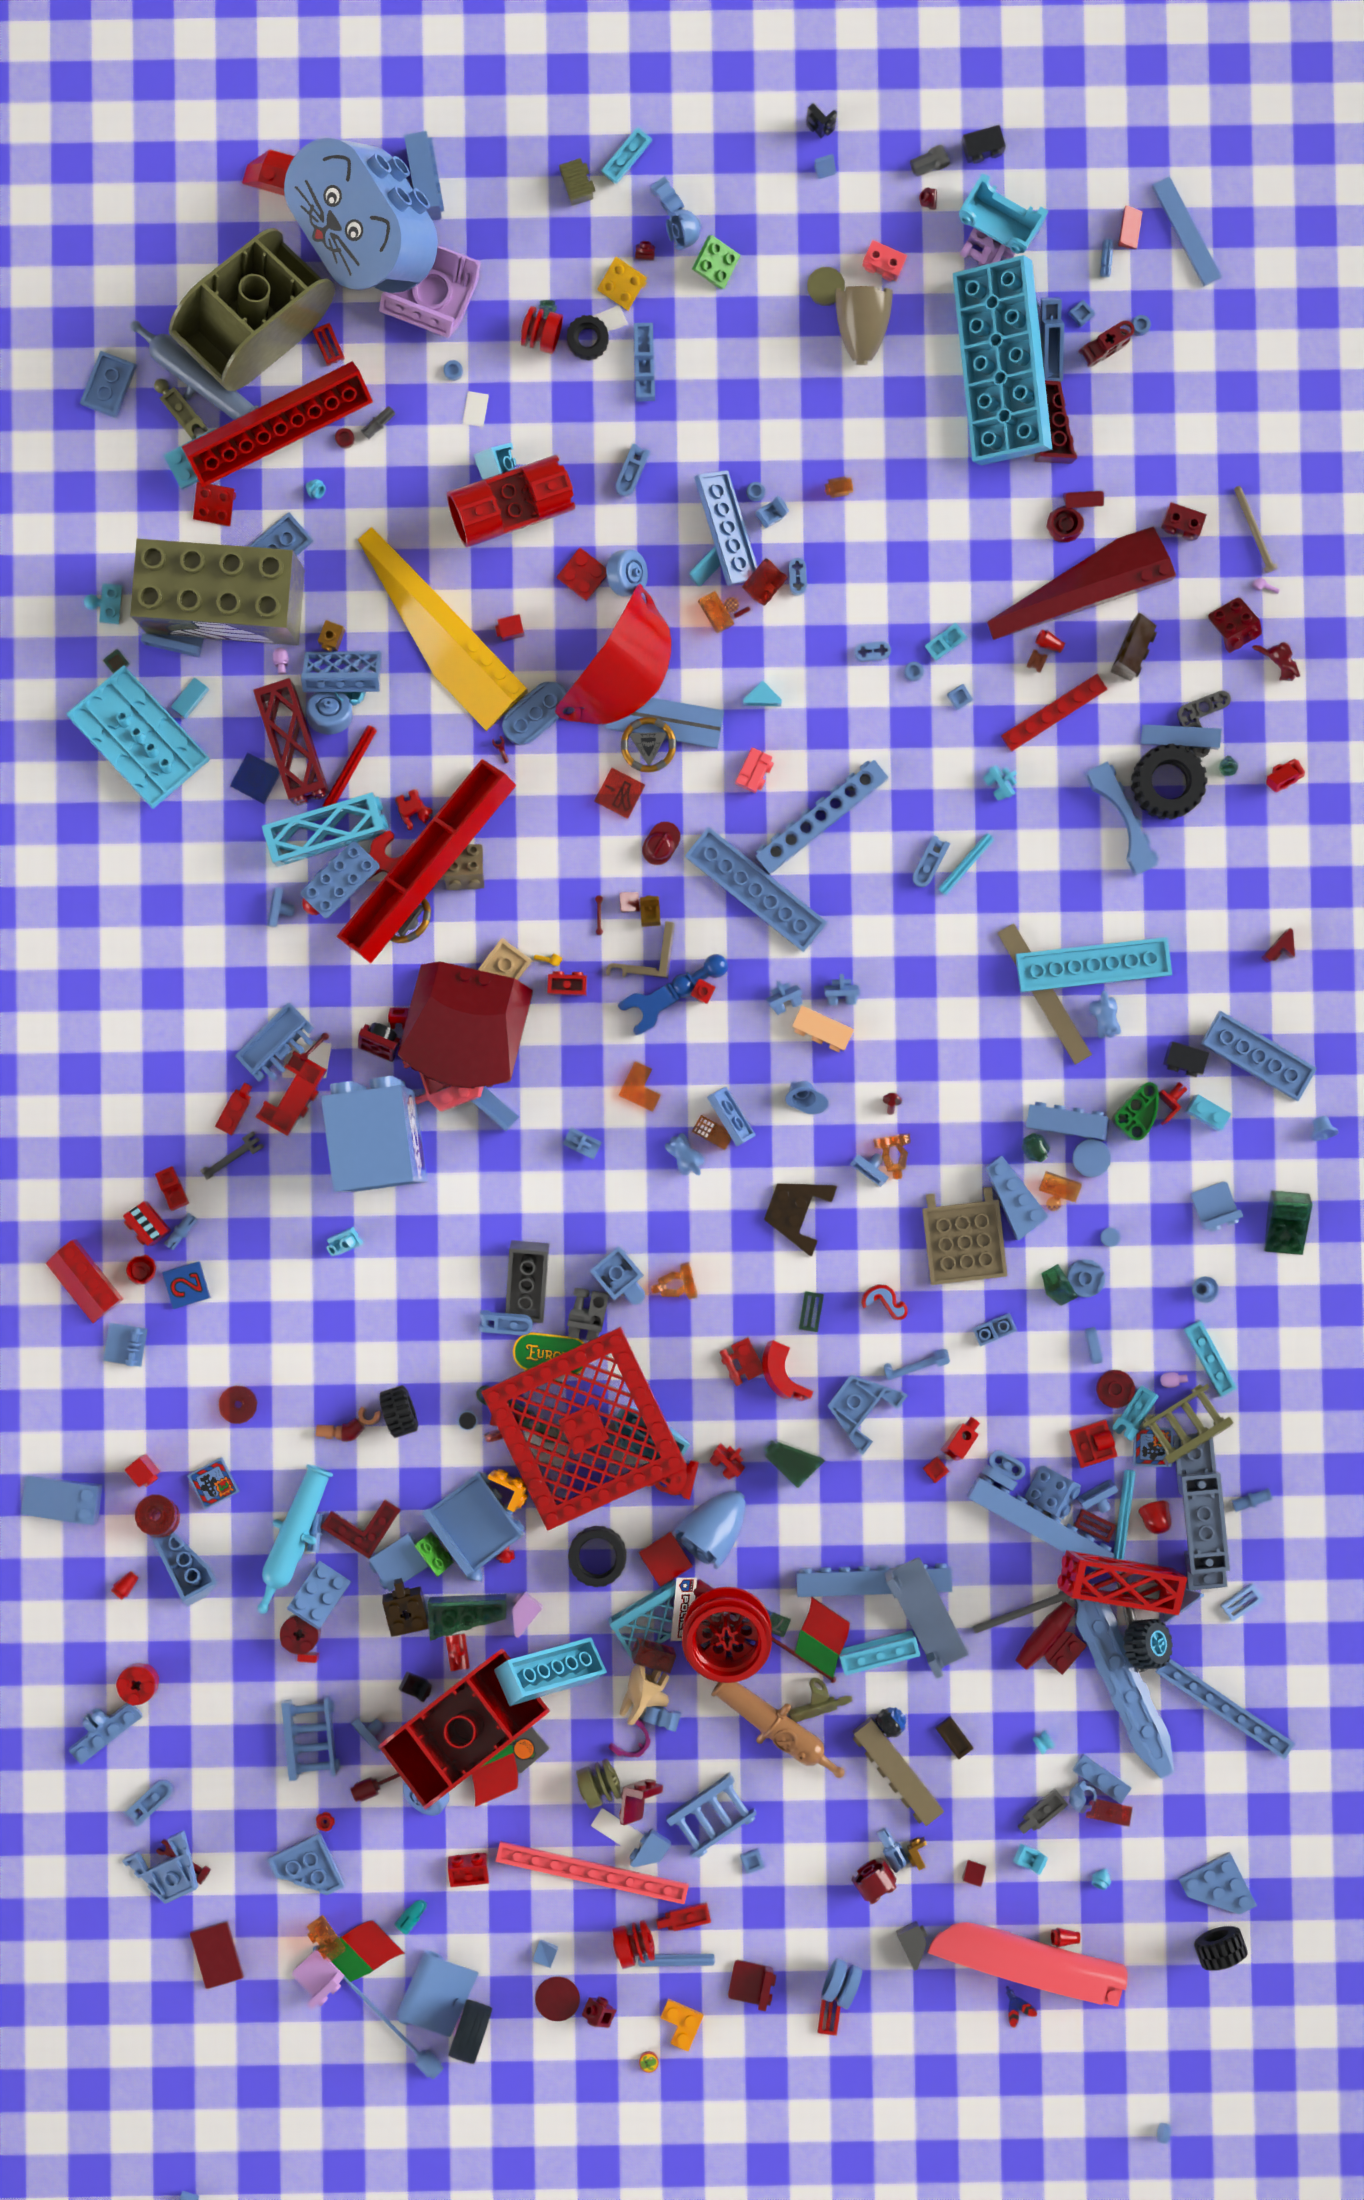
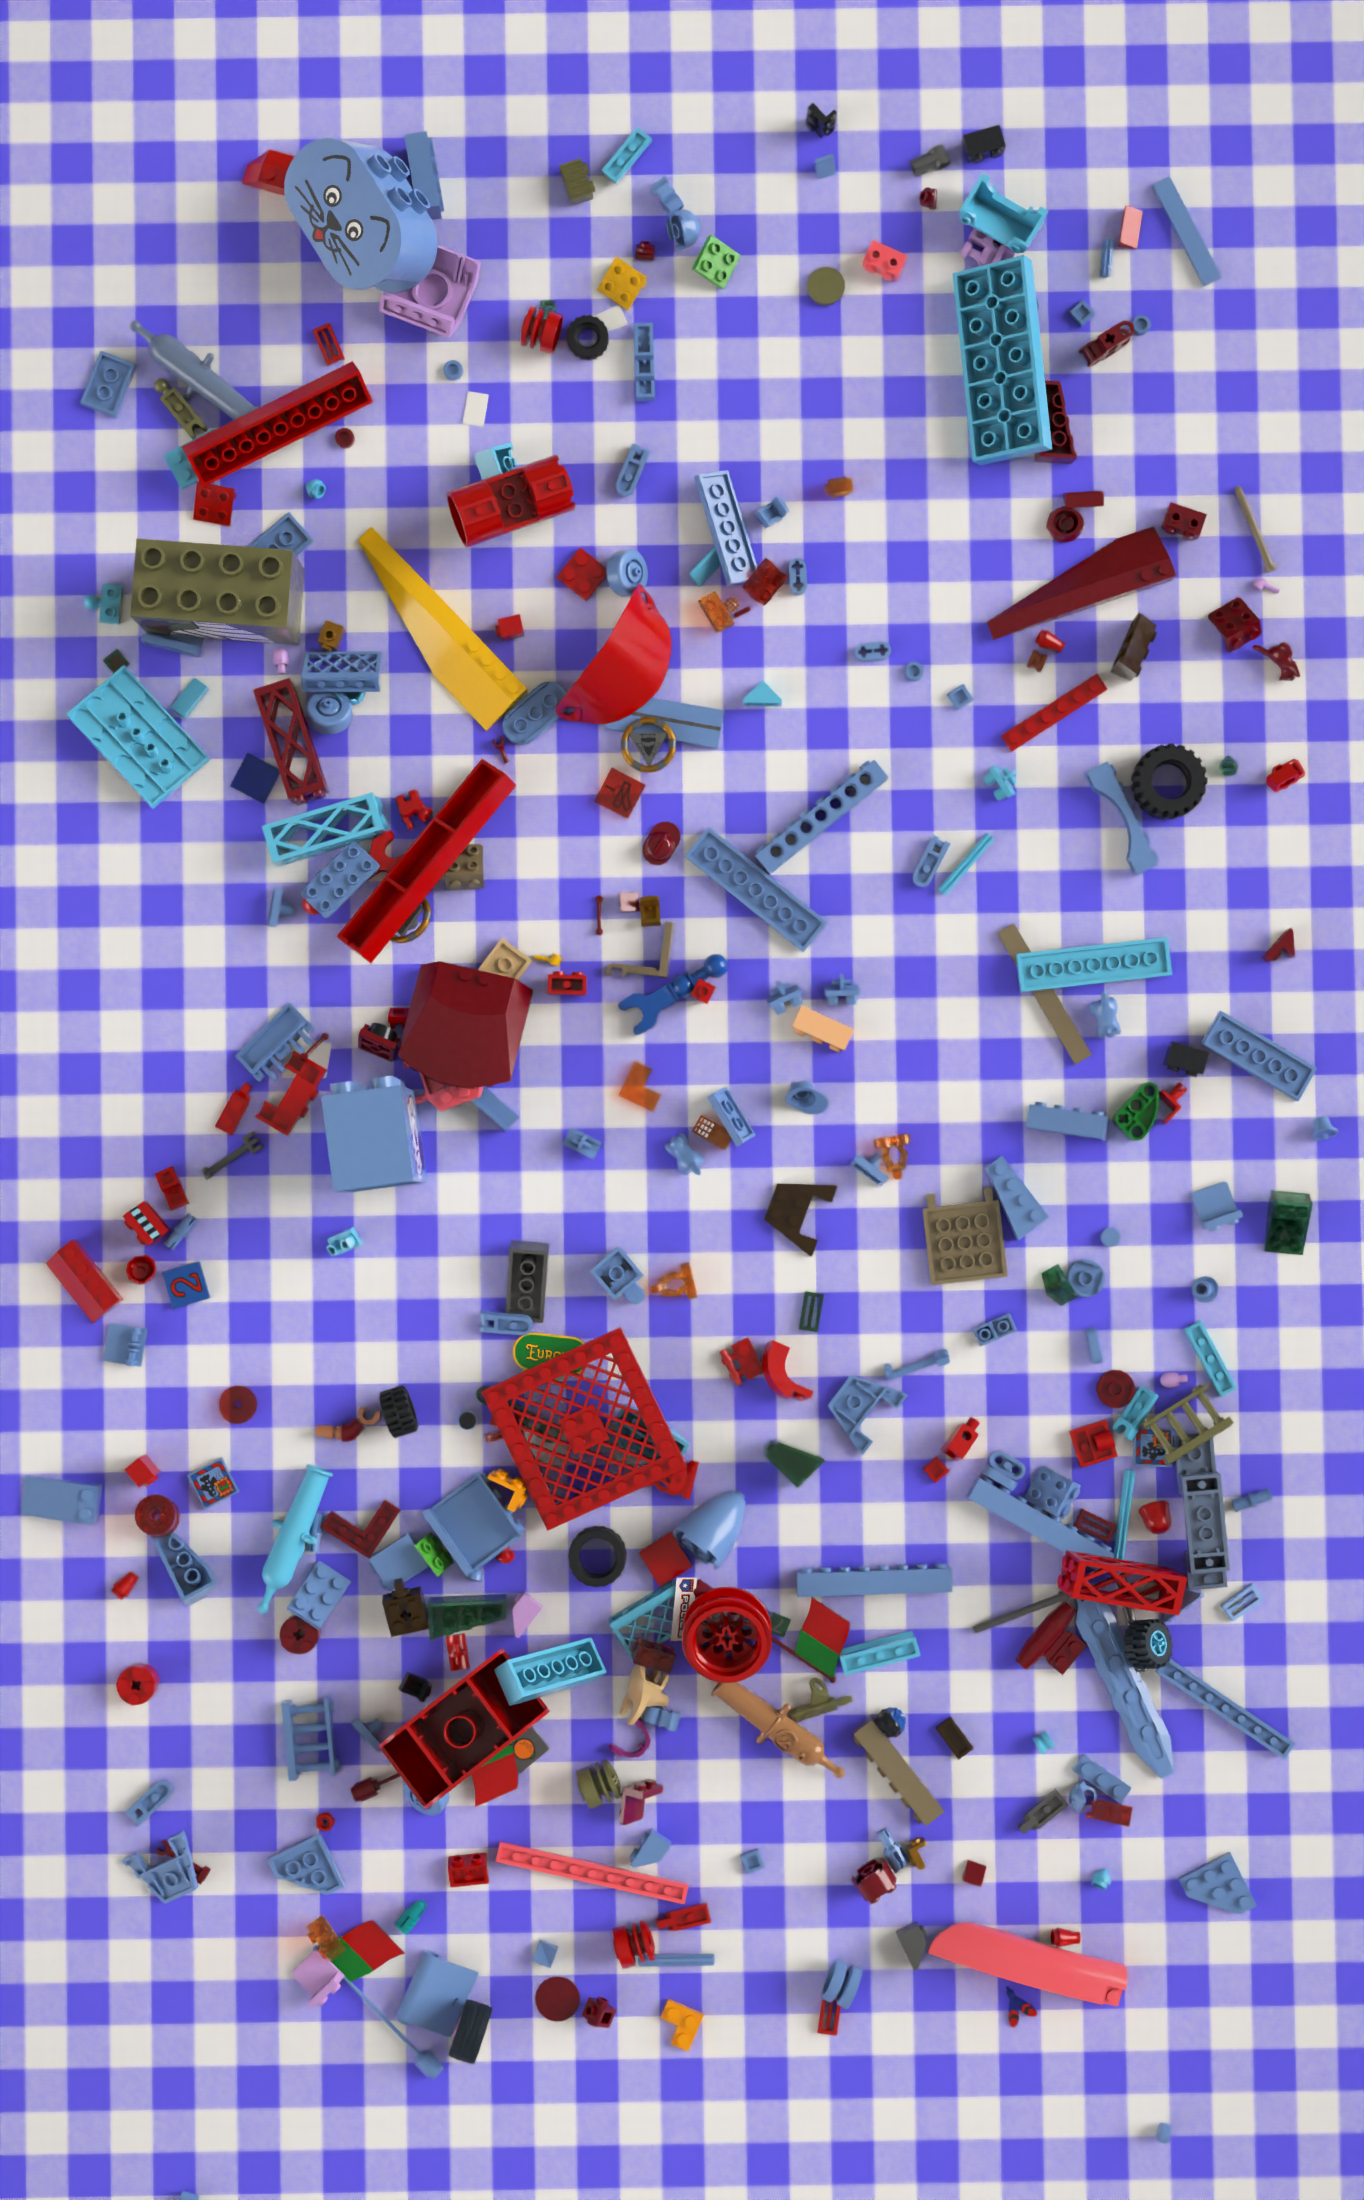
(103, 1730): medium blue plate -> none
(216, 1955): dark red tile -> none
(250, 310): olive brick -> none
(310, 1657): red tile -> none
(350, 766): red axle -> none
(378, 422): dark grey axle -> none
(588, 1319): dark grey hips -> none
(621, 1834): white sticker -> none
(648, 2061): tile -> none
(694, 1805): medium blue fence -> none
(730, 1459): red hips -> none
(752, 1983): dark red bracket -> none
(753, 770): coral brick -> none
(755, 491): medium blue plate -> none
(863, 319): dark tan cylinder -> none
(888, 1298): animal -> none
(892, 1100): dark red plate -> none
(926, 1614): sand blue bracket -> none
(946, 641): medium azure slope -> none
(1030, 1858): medium azure bracket -> none
(1035, 1147): head -> none
(1052, 338): medium blue slope -> none
(1060, 1188): clear orange plate -> none
(1091, 1158): medium blue tile -> none
(1098, 1496): medium blue tile -> none
(1186, 736): medium blue slope -> none
(1196, 713): dark grey beam -> none
(1208, 1112): medium azure brick -> none
(1220, 1948): black tyre -> none

